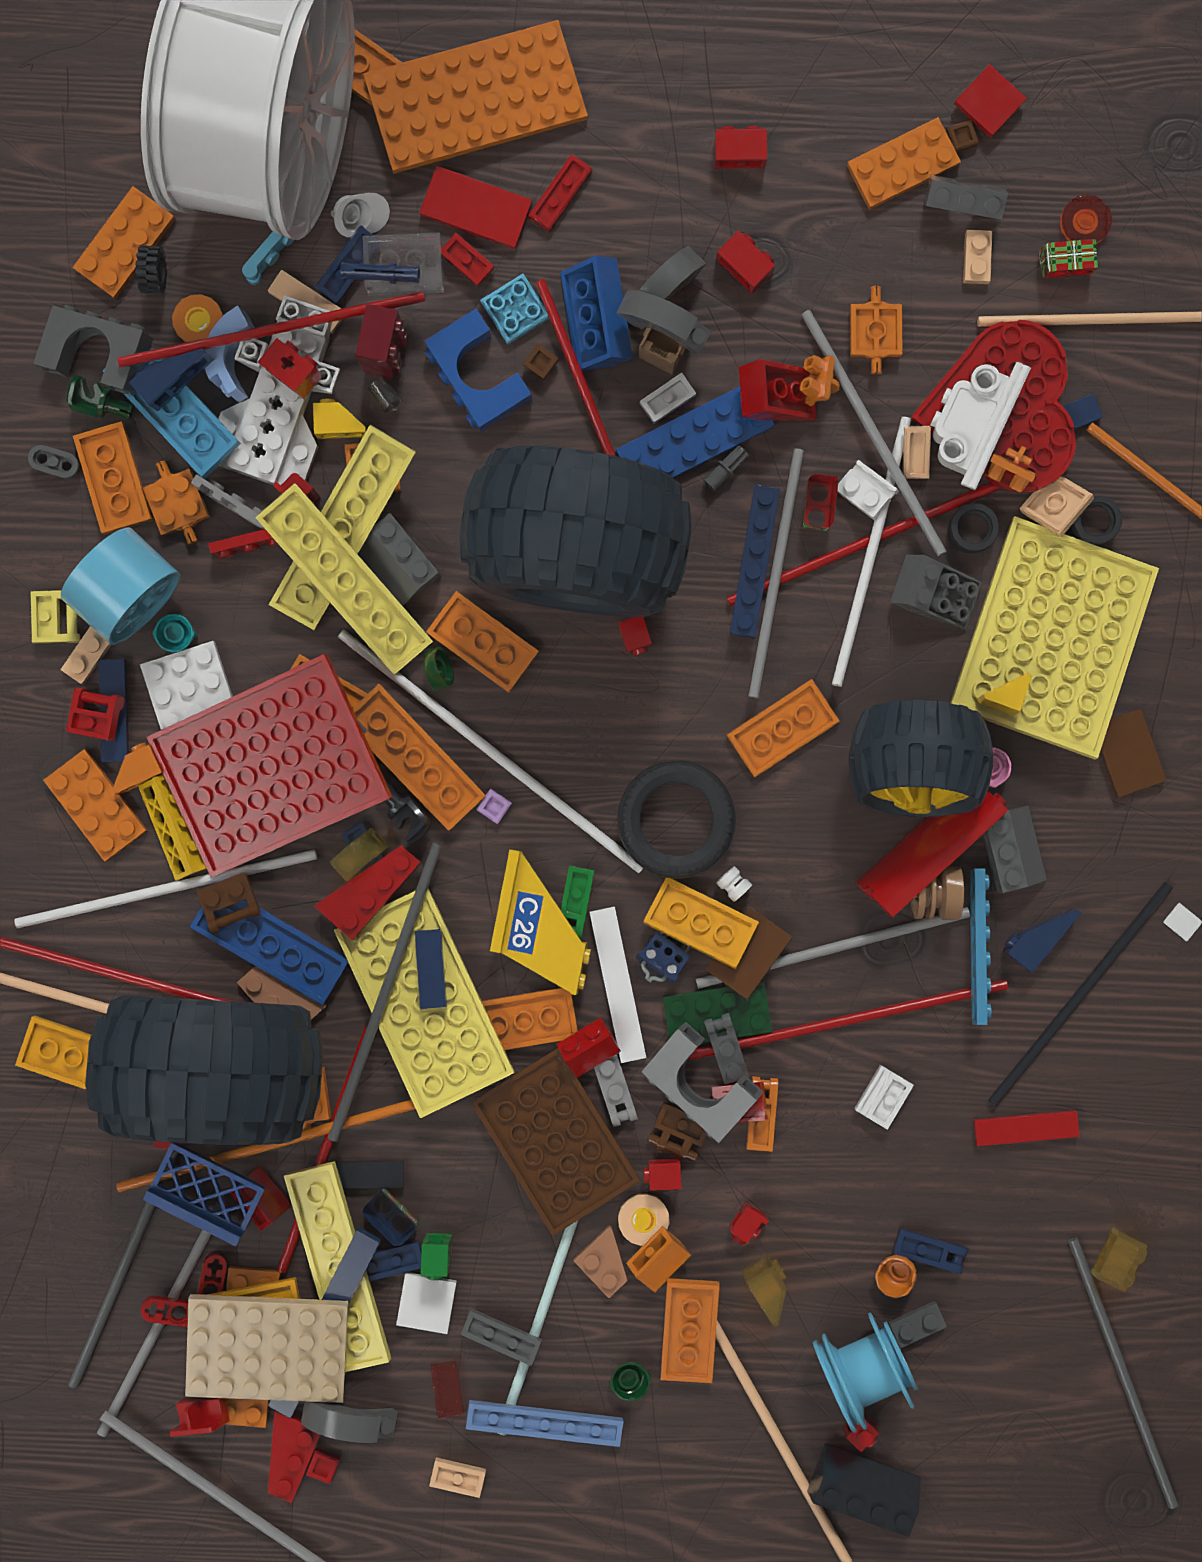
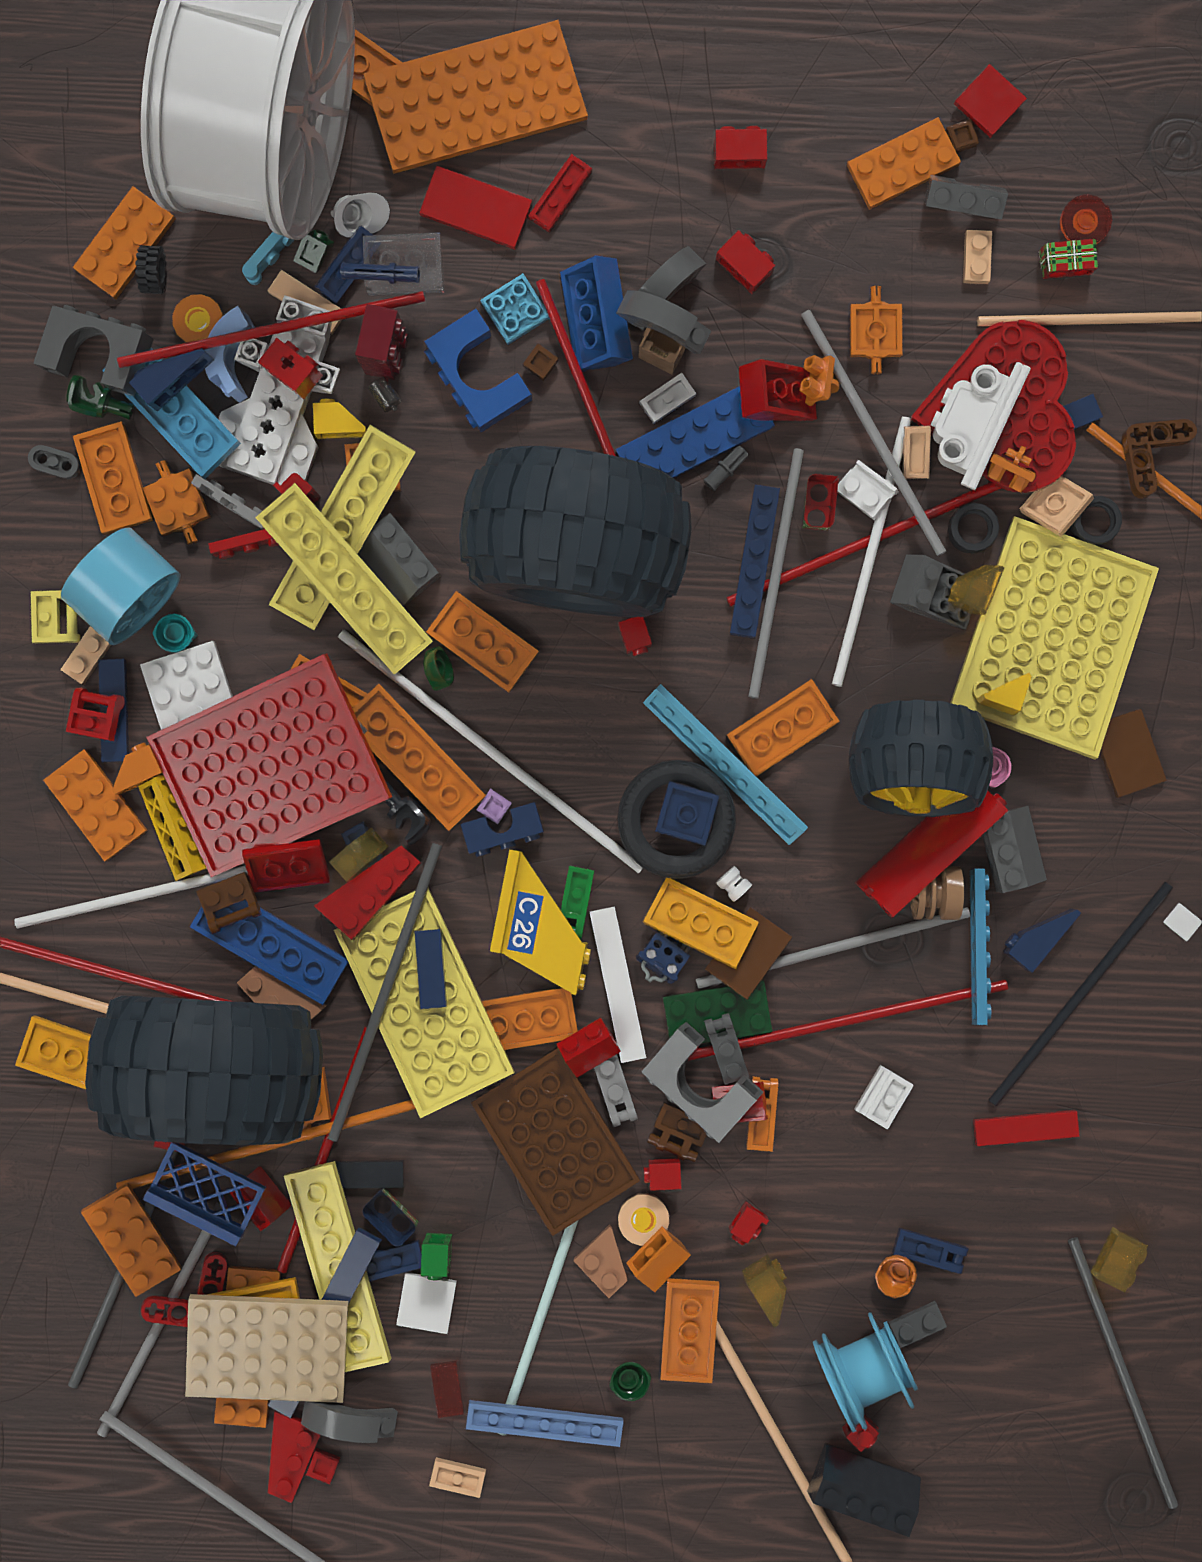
(131, 1239): none -> orange plate
(200, 1416): red panel -> none
(286, 866): none -> red tile
(313, 250): none -> bracket
(467, 260): red plate -> none
(481, 837): none -> dark blue arch
(501, 1337): dark grey plate -> none
(687, 813): none -> dark blue tile
(725, 764): none -> medium azure plate
(976, 589): none -> clear yellow slope
(1143, 448): none -> reddish brown beam

